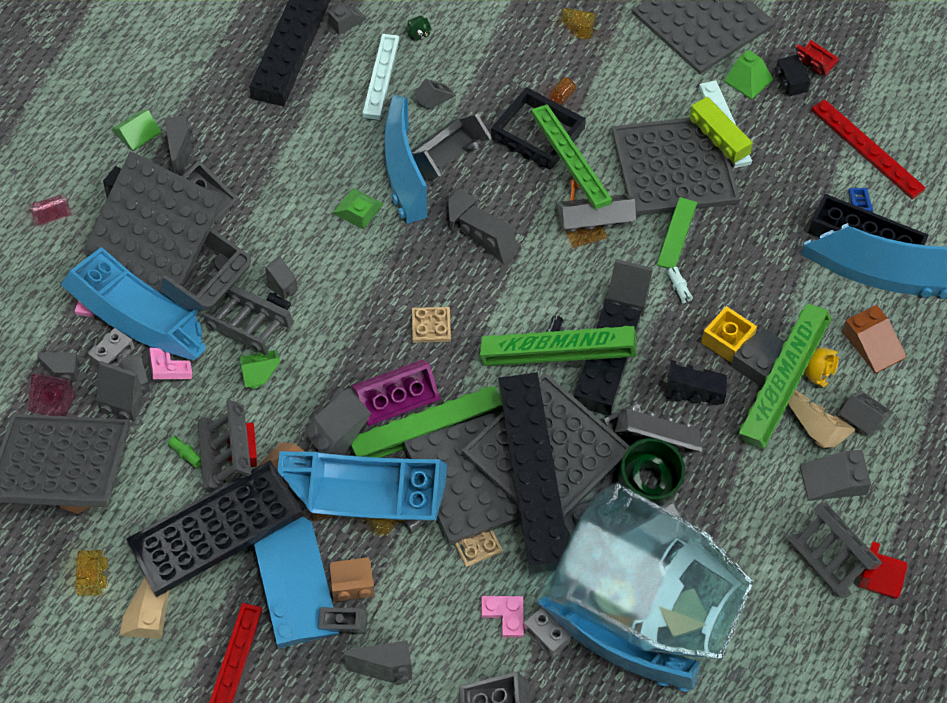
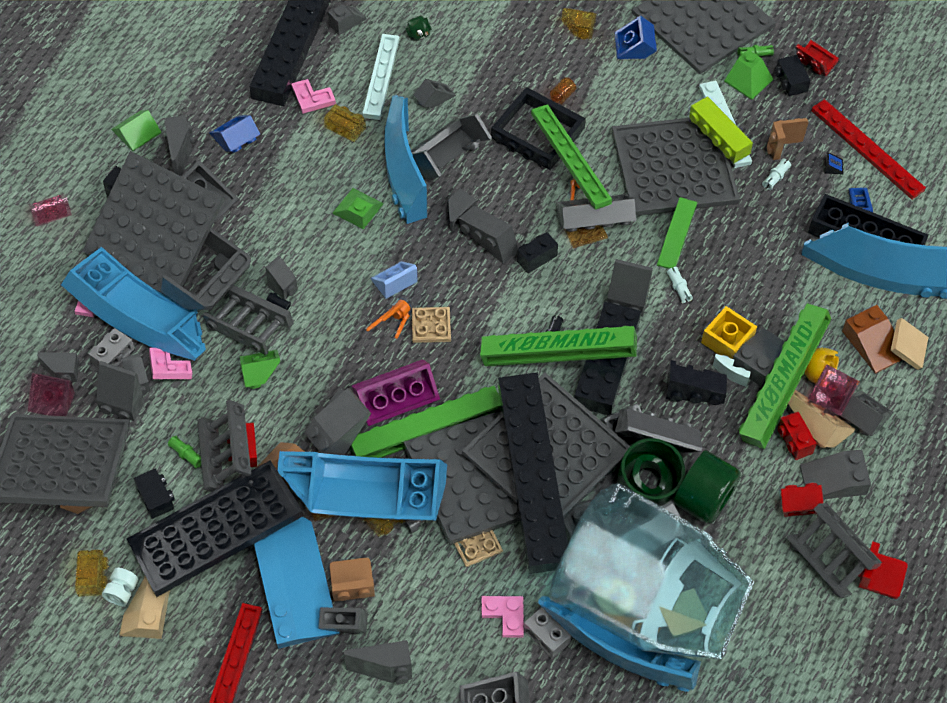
(119, 589): none -> light aqua wheel
(154, 493): none -> black brick
(236, 133): none -> slope
(310, 100): none -> bright pink plate
(345, 122): none -> clear yellow brick
(395, 278): none -> light blue slope
(398, 311): none -> orange plant
(537, 252): none -> black brick
(636, 40): none -> blue slope
(707, 487): none -> dark green piece
(724, 365): none -> light aqua slope
(758, 50): none -> bright green pin
(776, 174): none -> light aqua pin
(785, 133): none -> medium nougat bracket
(796, 435): none -> red brick
(801, 500): none -> red brick
(833, 164): none -> slope
(833, 390): none -> clear pink slope
(909, 344): none -> tan tile

